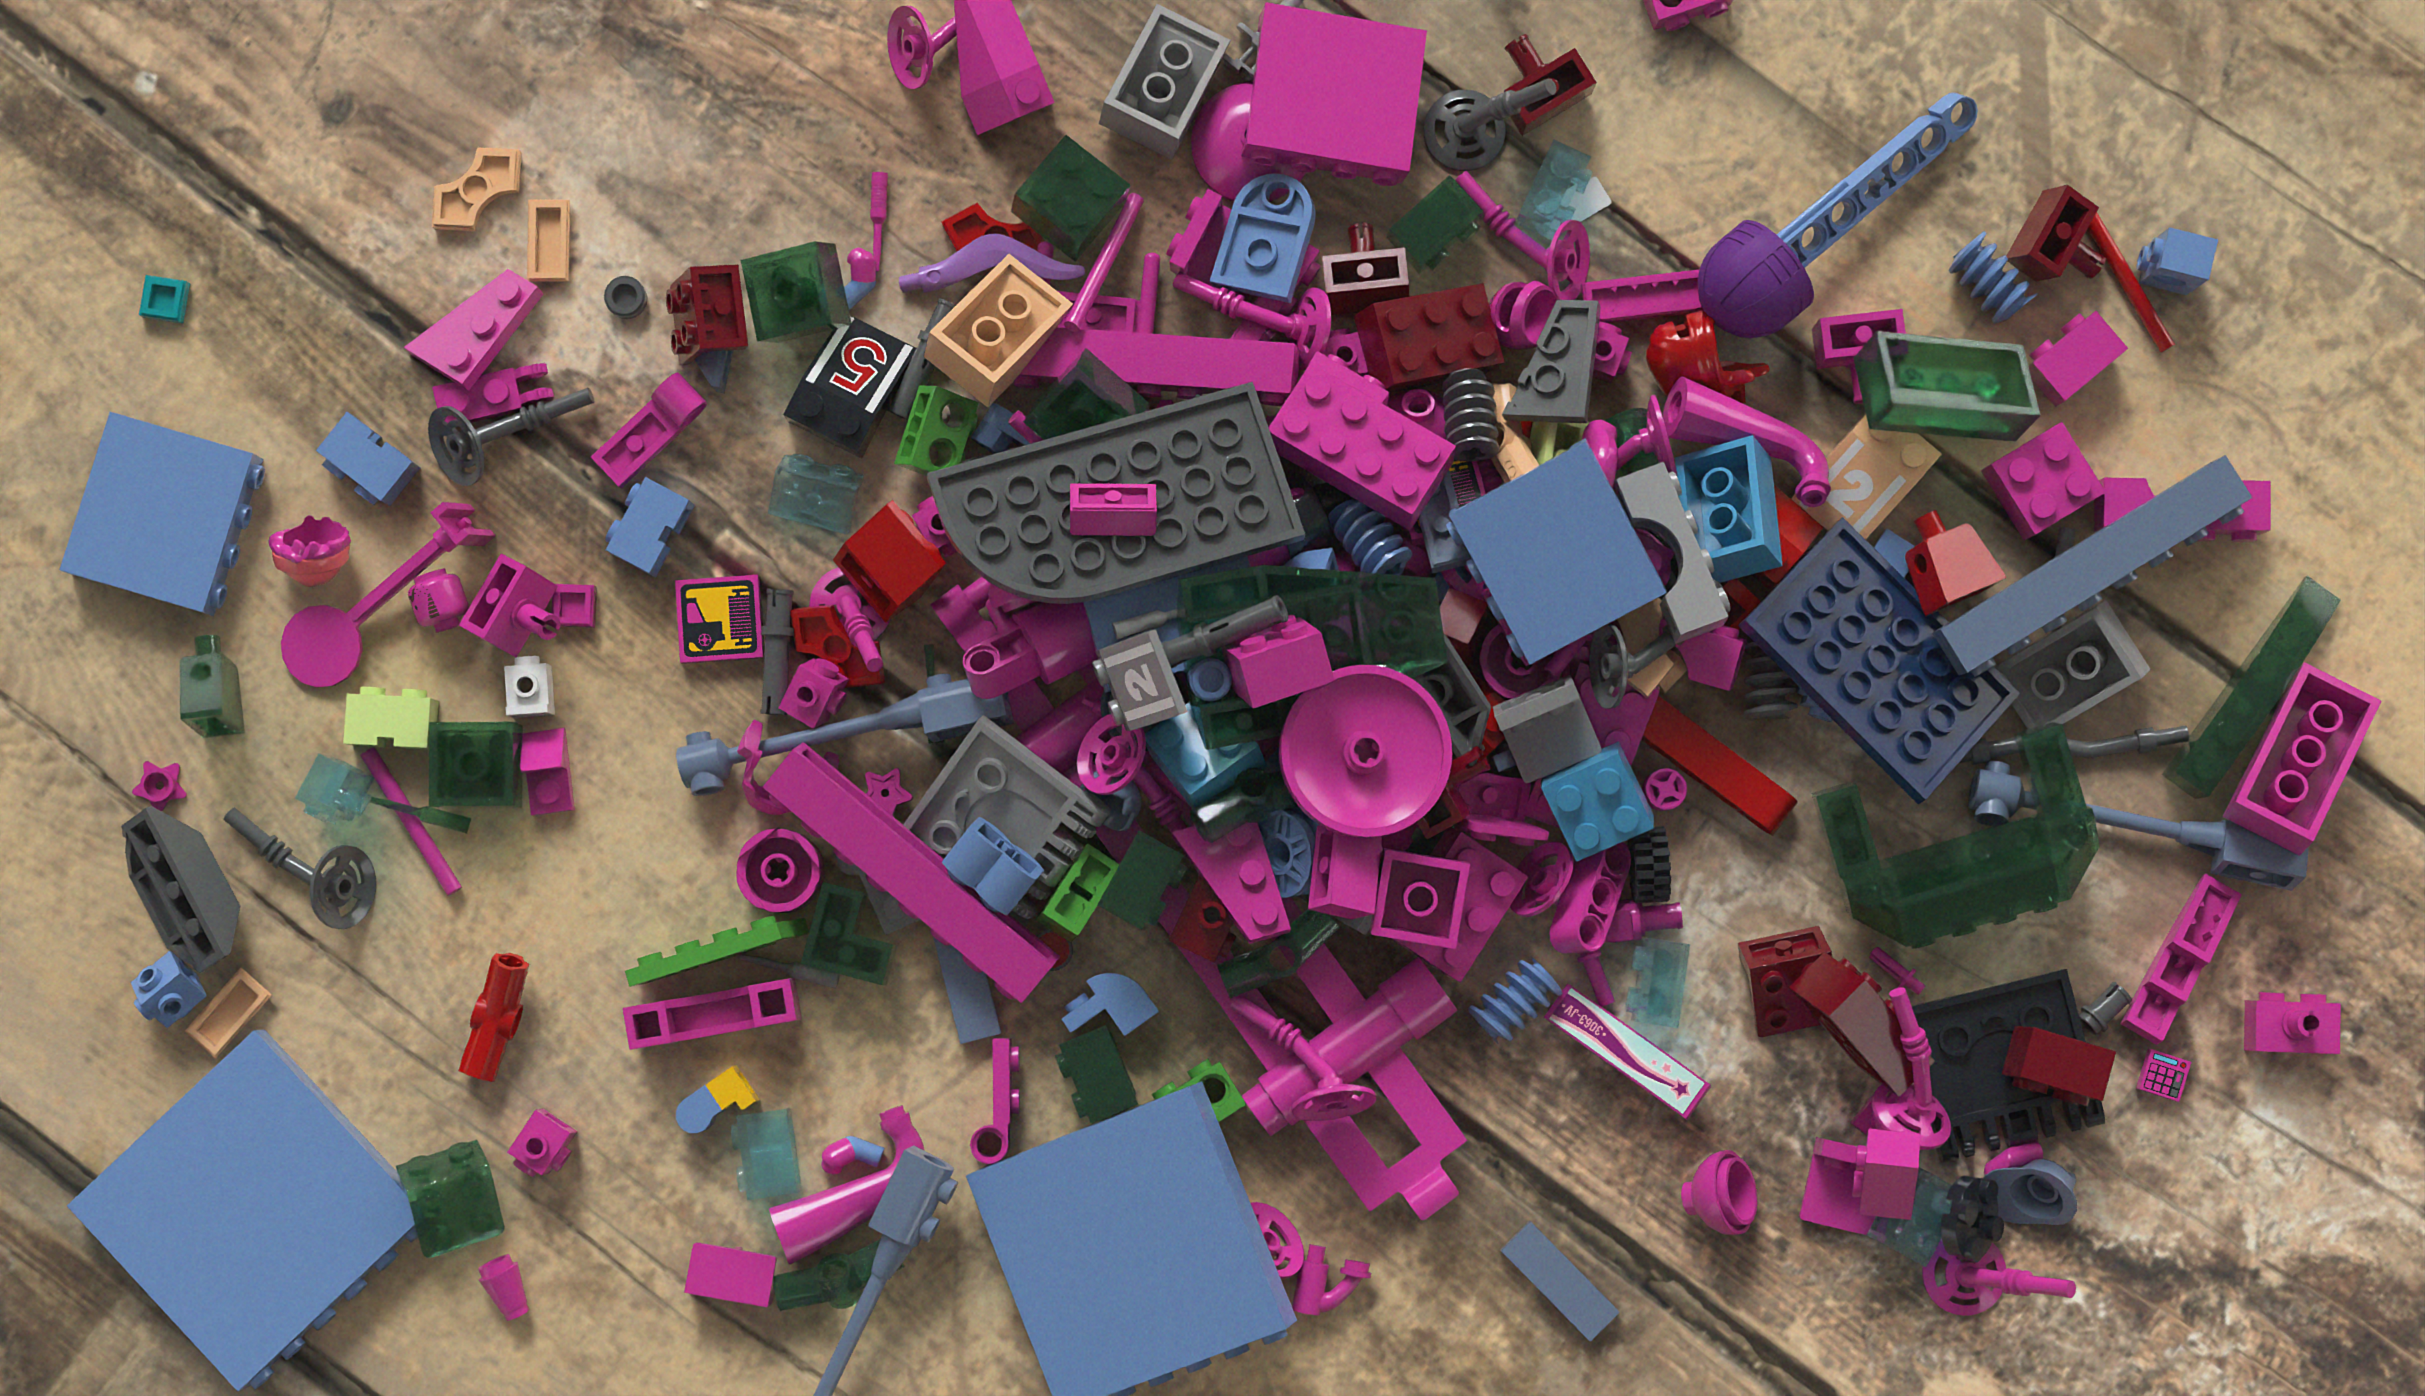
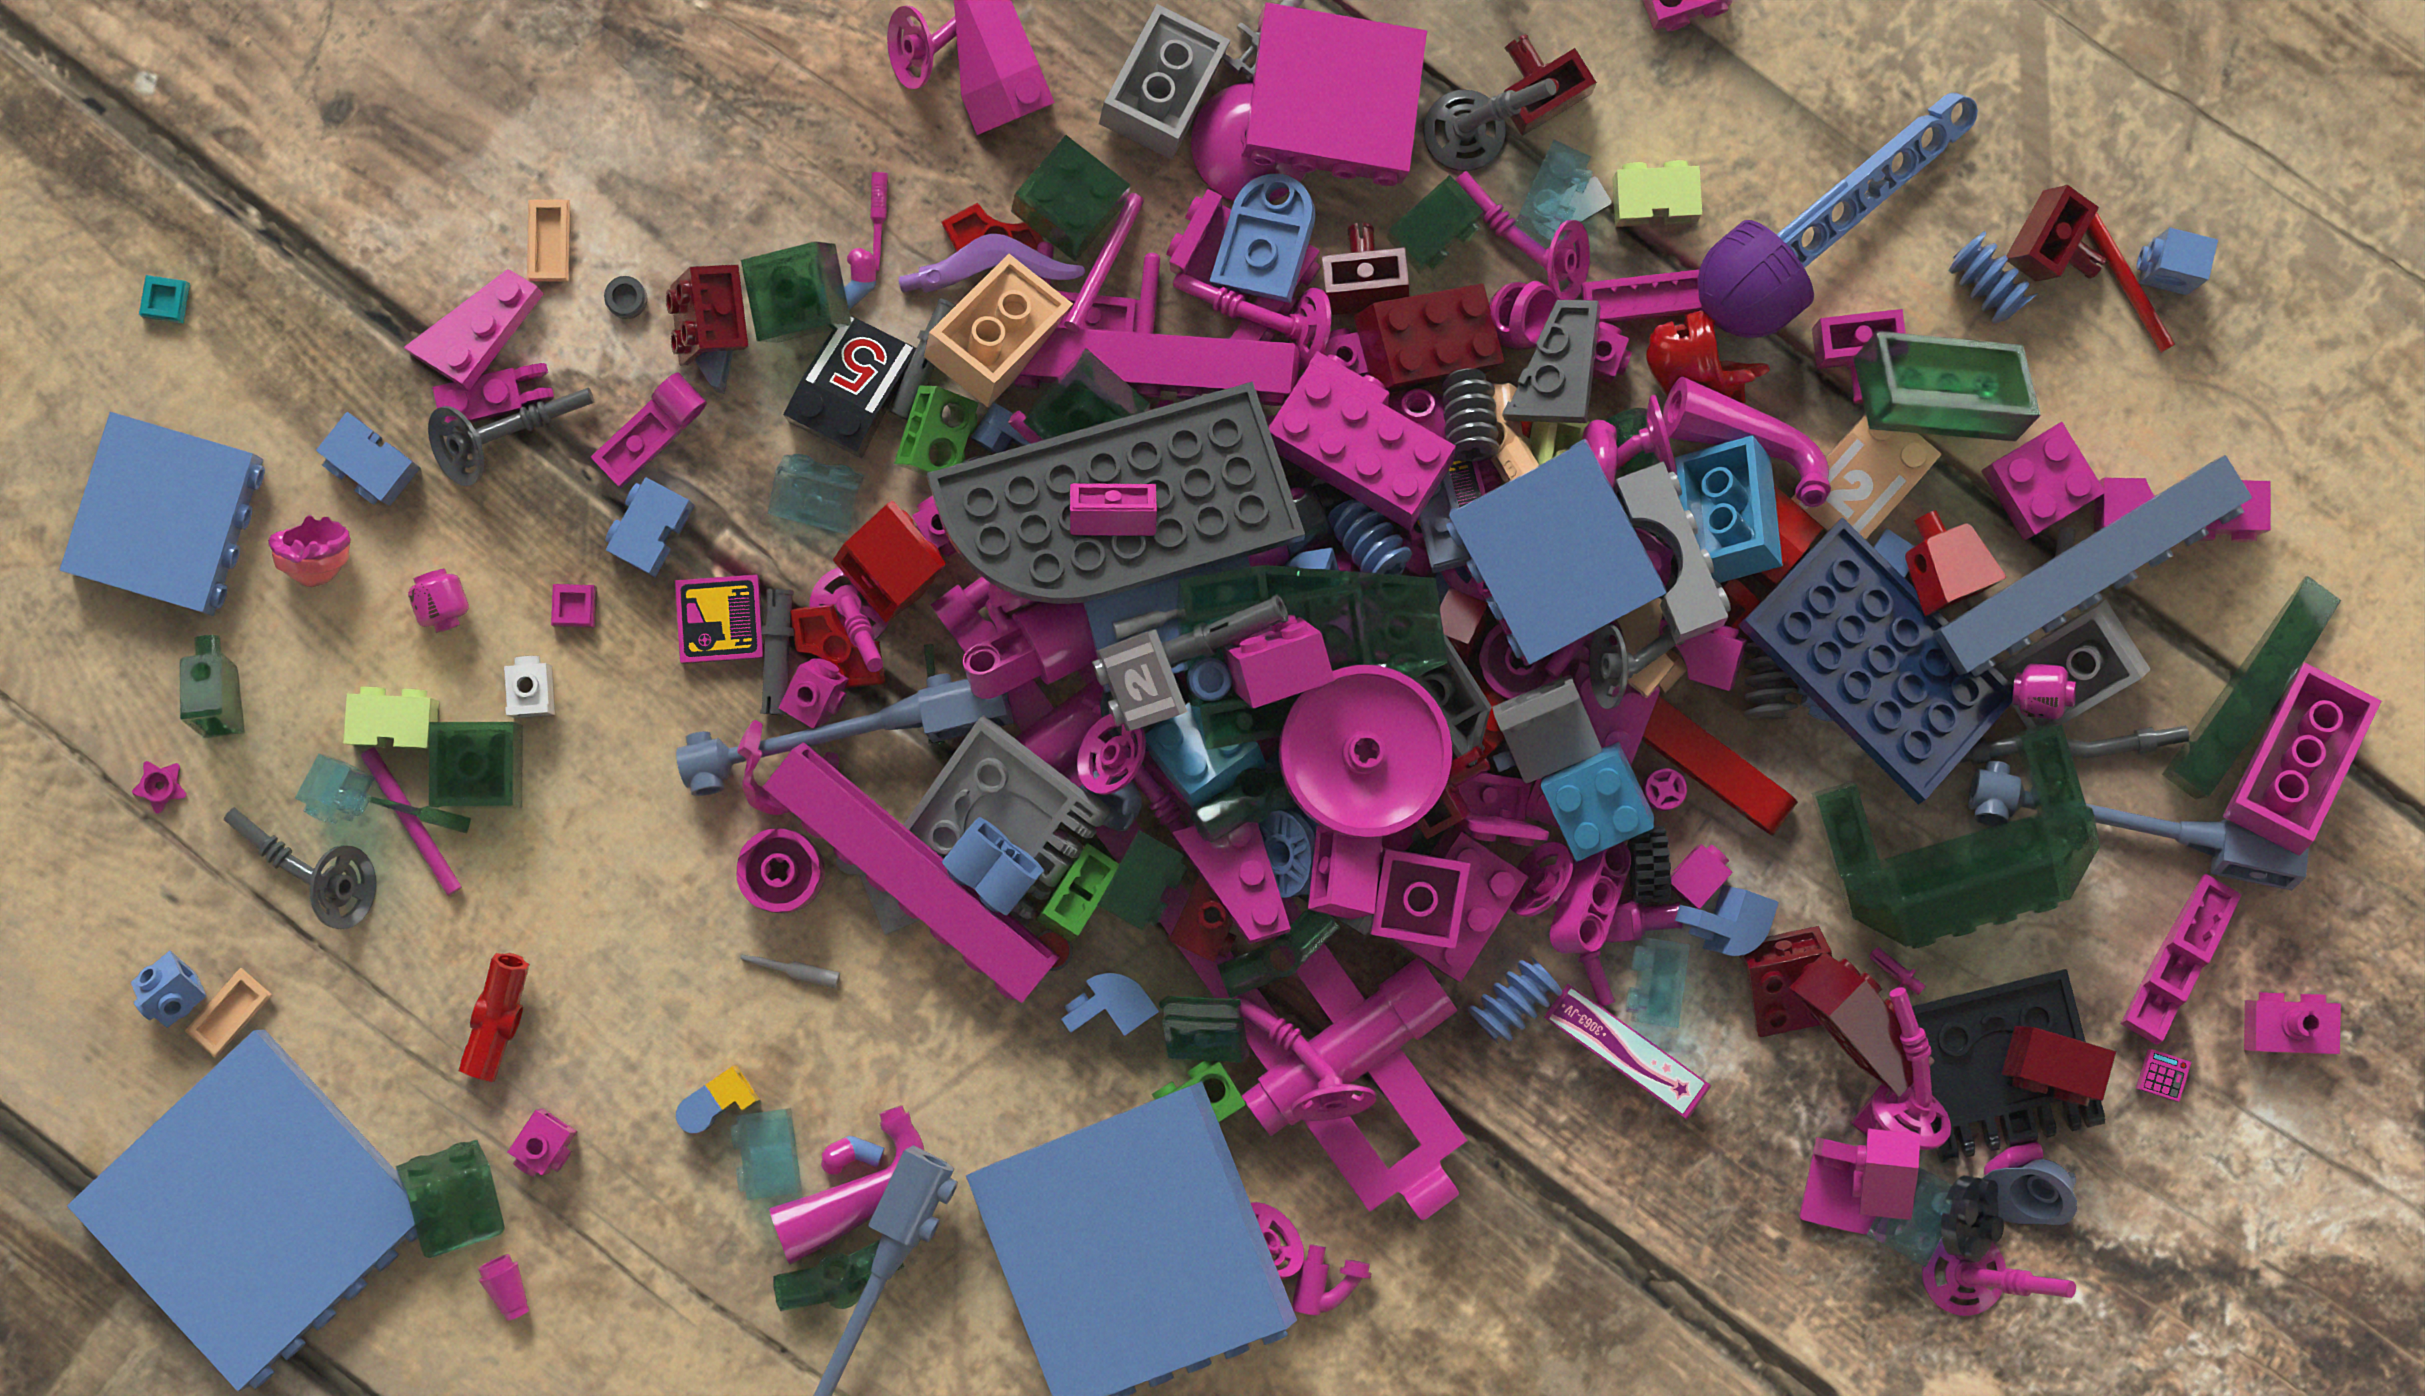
(181, 887): dark grey wedge -> none
(325, 643): dark pink piece -> none
(489, 177): light nougat tile -> none
(511, 607): dark pink brick -> none
(547, 771): dark pink slope -> none
(712, 1013): dark pink arch -> none
(725, 946): bright green wing -> none
(731, 1274): dark pink panel -> none
(835, 941): clear green brick -> none
(892, 783): dark pink plate -> none
(968, 996): sand blue tile -> none
(1005, 1099): dark pink plate -> none
(1098, 1074): clear green brick -> none
(1204, 1029): none -> clear green plate
(1559, 1281): sand blue tile -> none
(1657, 192): none -> yellowish green brick
(1700, 875): none -> dark pink brick
(1722, 1193): dark pink piece -> none
(1737, 924): none -> medium blue brick
(2043, 691): none -> dark pink head
(2075, 358): dark pink brick -> none
(2104, 1008): dark grey pin -> none

